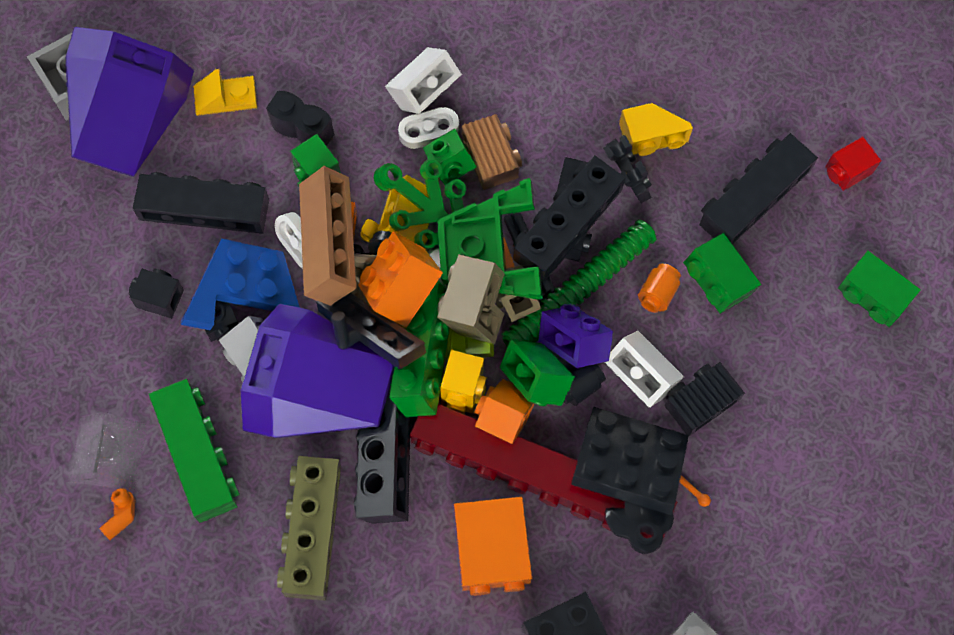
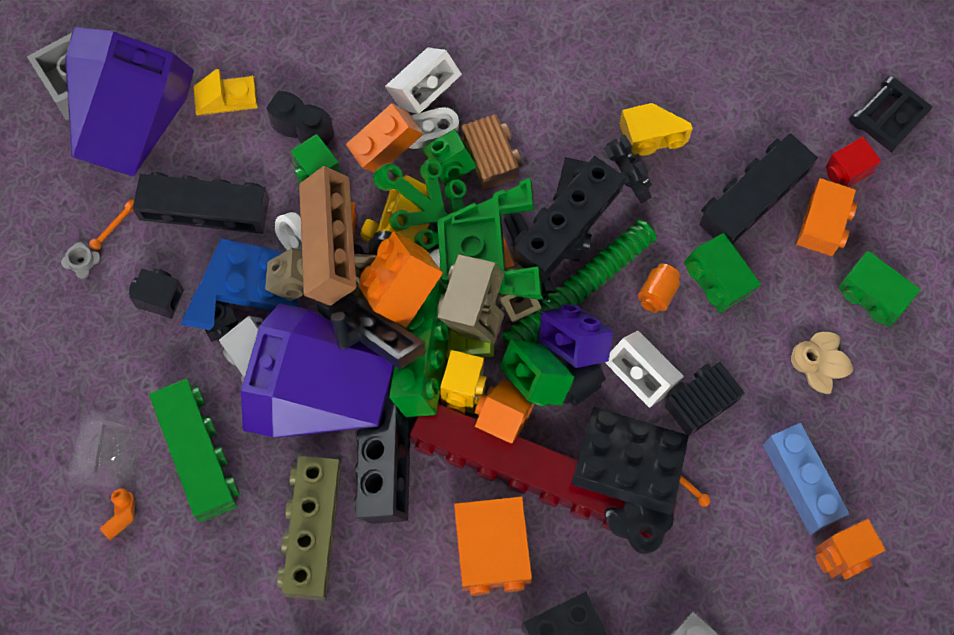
(76, 252): none -> light grey plate
(95, 244): none -> orange hinge
(285, 275): none -> dark tan brick
(384, 138): none -> orange brick
(805, 478): none -> medium blue brick
(826, 217): none -> orange brick
(826, 361): none -> tan plate
(849, 551): none -> orange brick
(898, 120): none -> black plate

